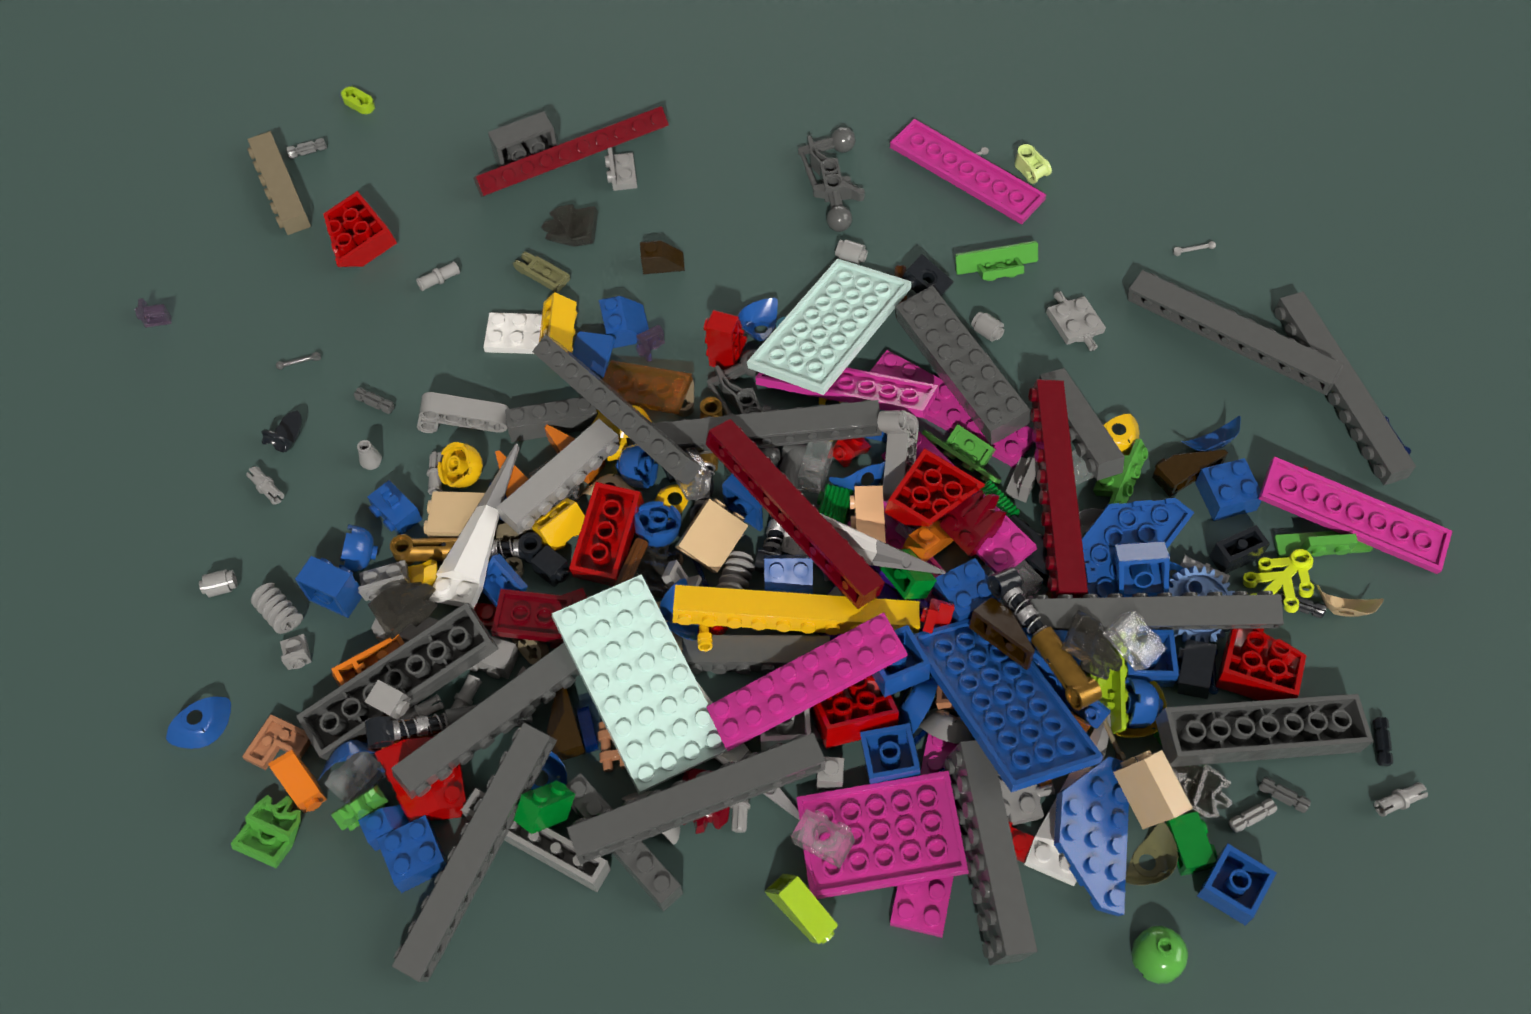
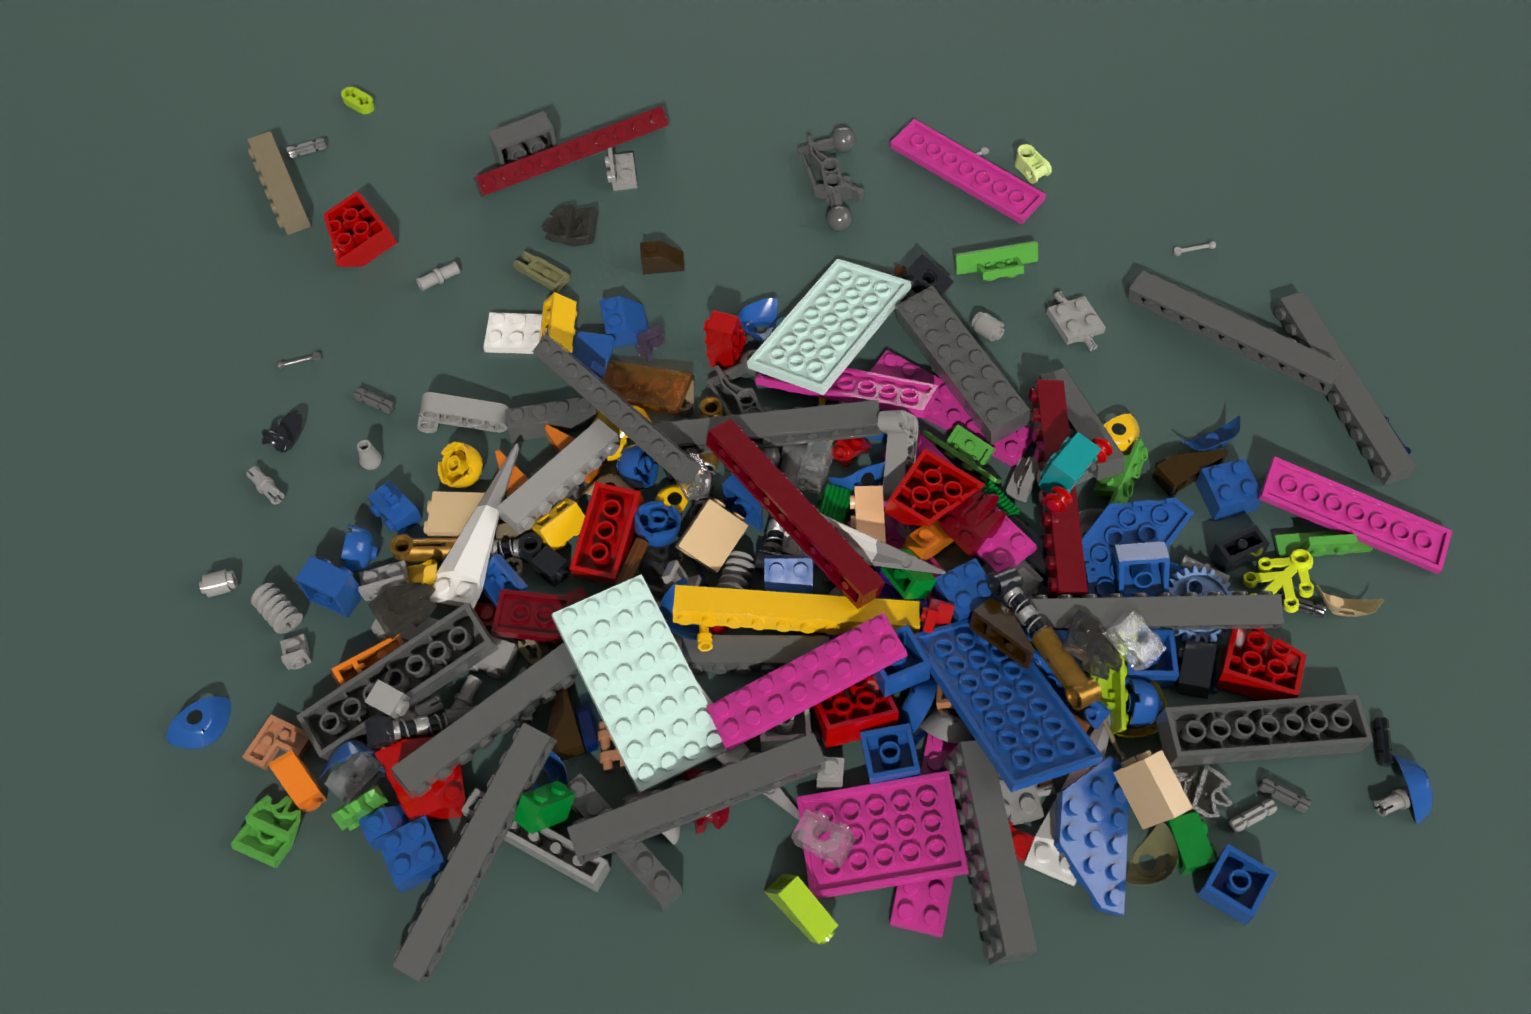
(152, 315): clear purple bracket -> none
(434, 481): light grey axle -> none
(739, 816): light grey axle -> none
(851, 251): light grey brick -> none
(1068, 467): none -> teal brick
(1159, 954): bright green cylinder -> none
(1418, 786): none -> blue piece

